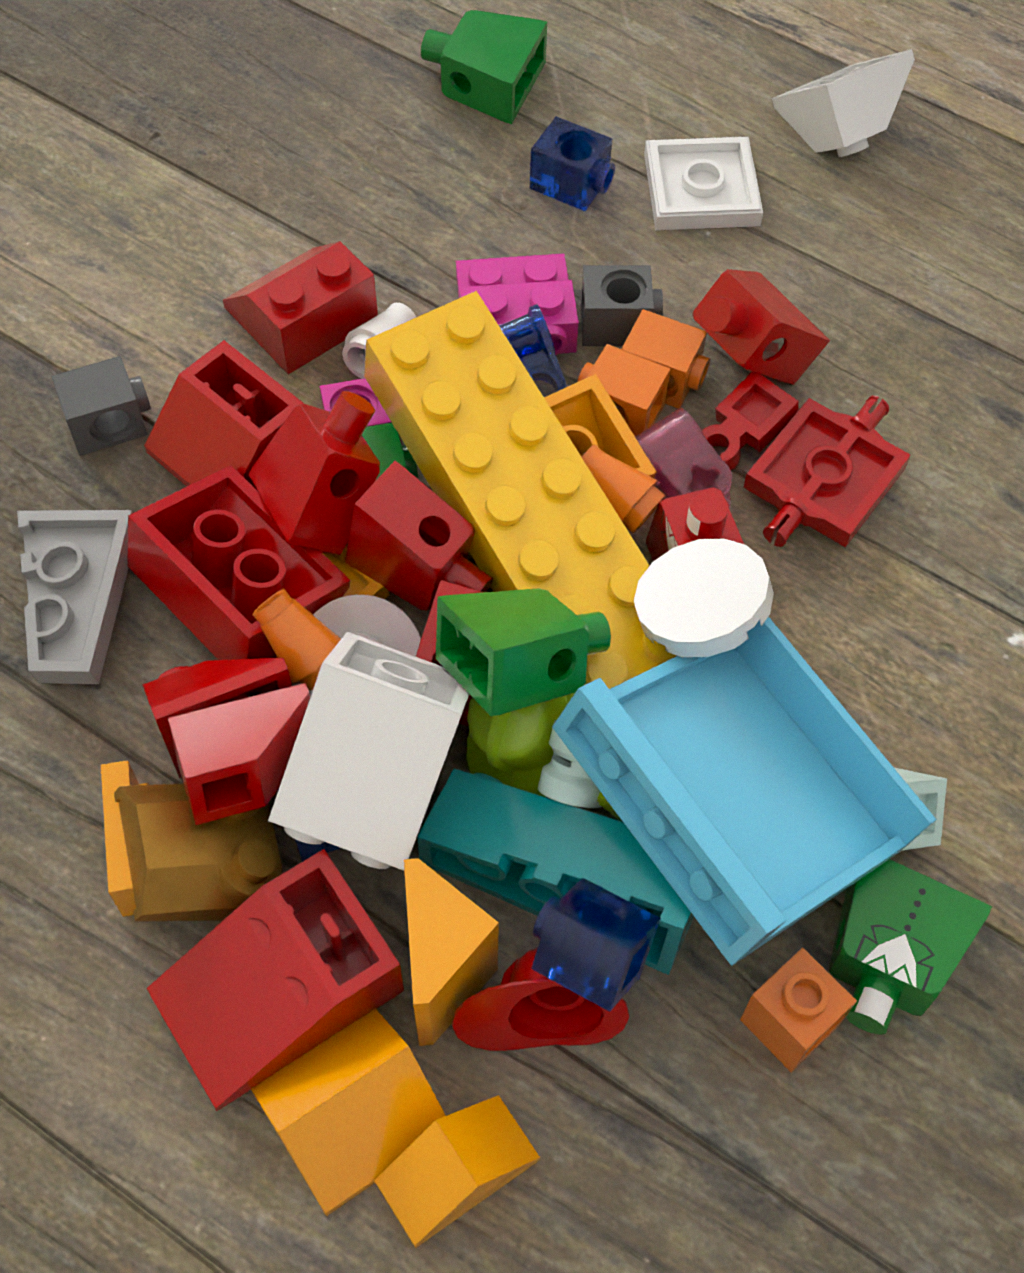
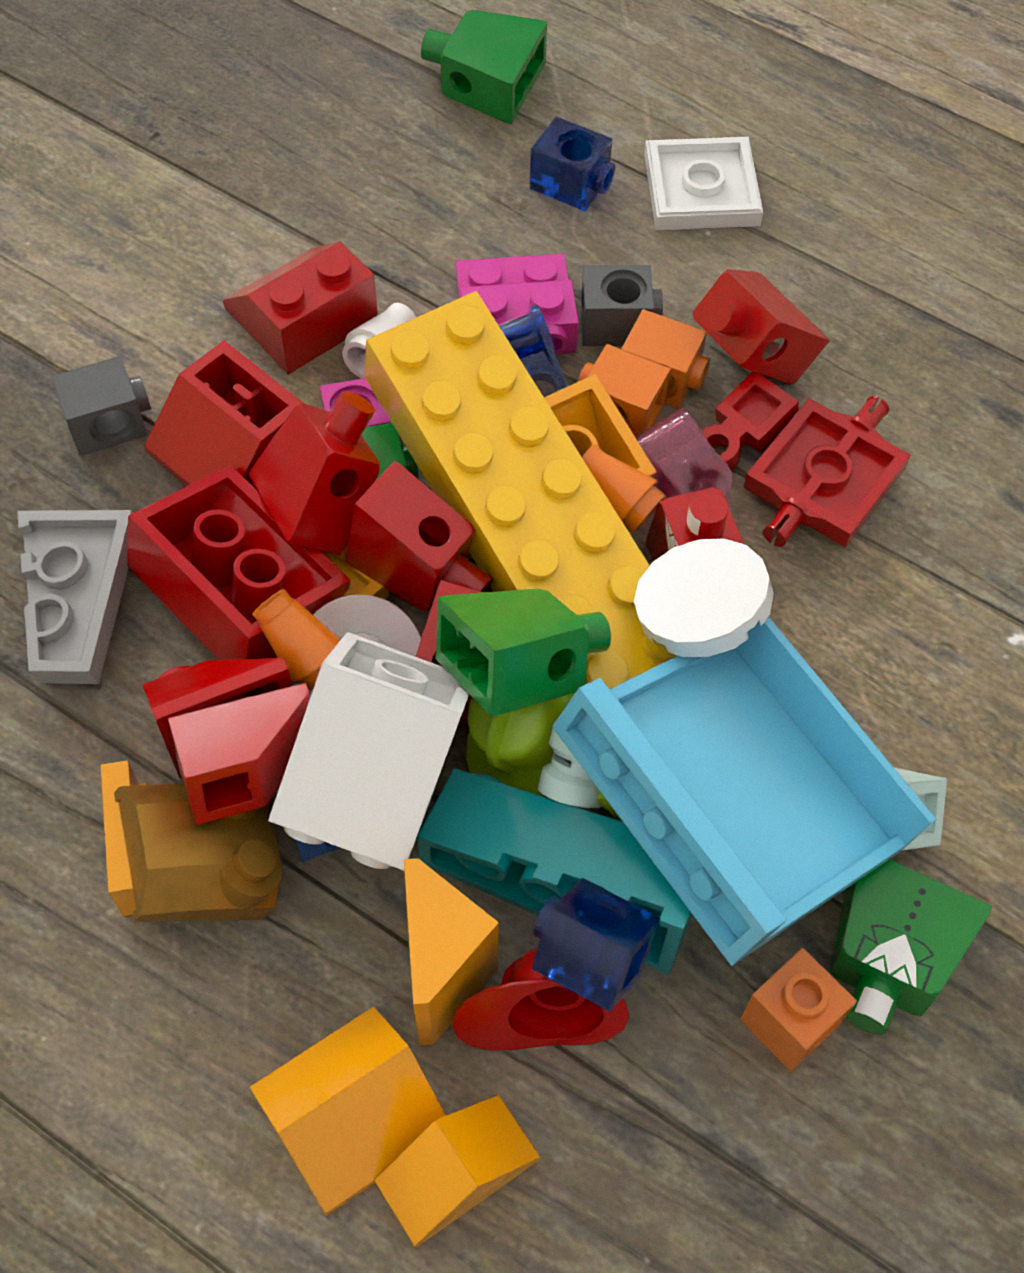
(276, 979): red slope -> none
(847, 104): white slope -> none

